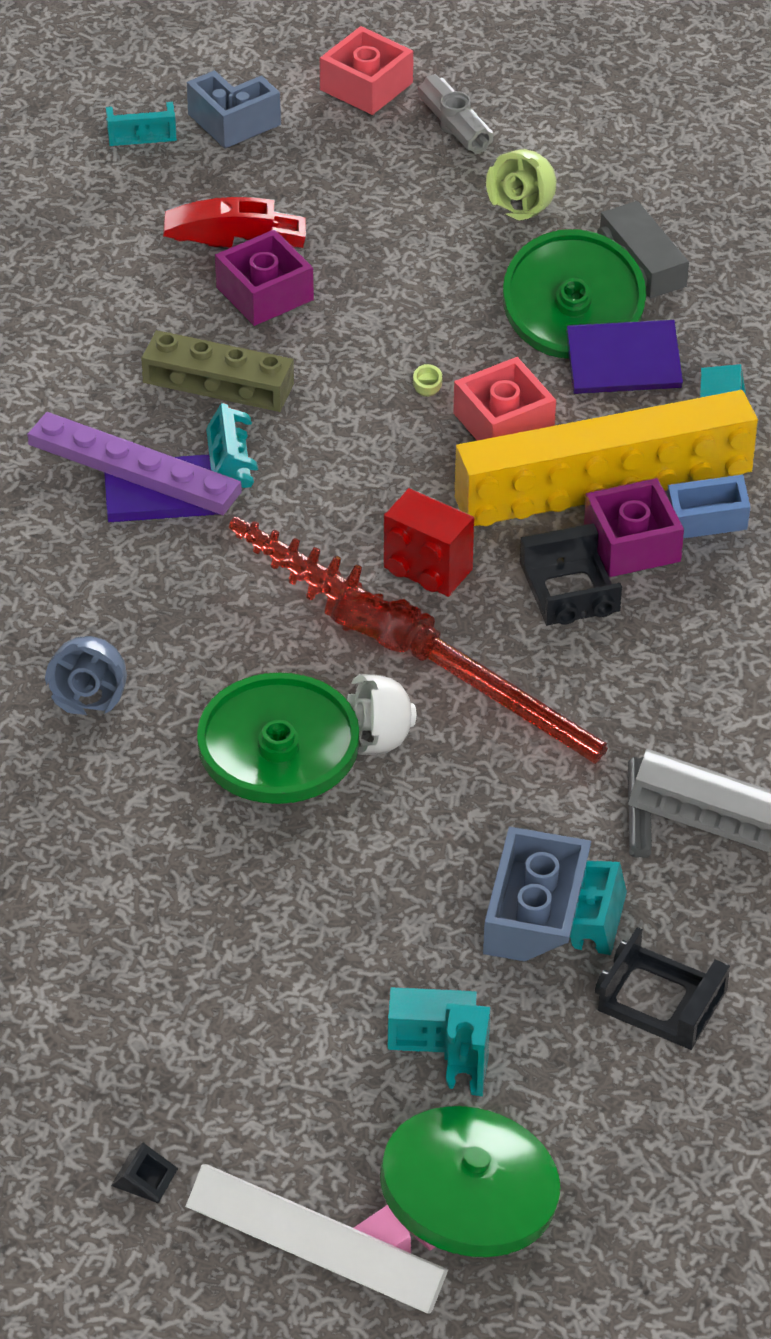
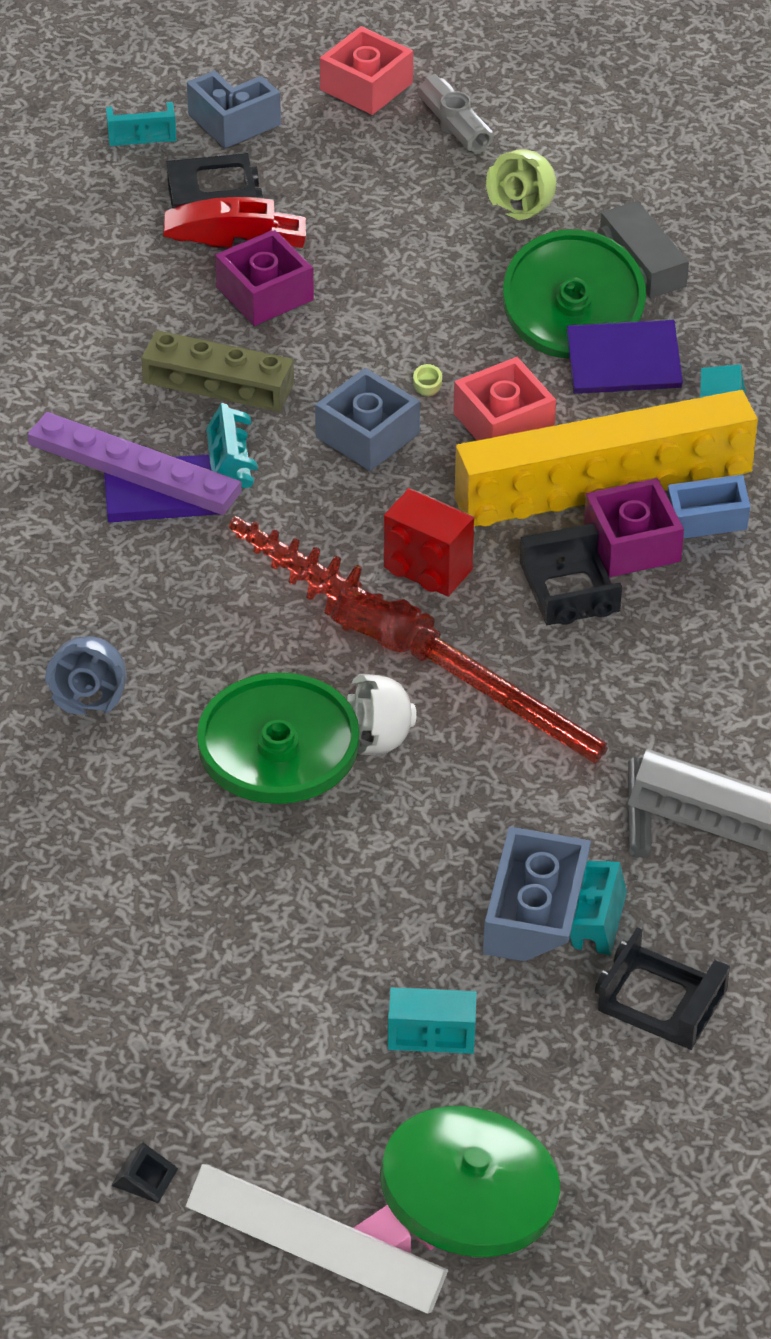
(184, 184): none -> black window
(367, 419): none -> sand blue brick
(467, 1044): teal hinge -> none

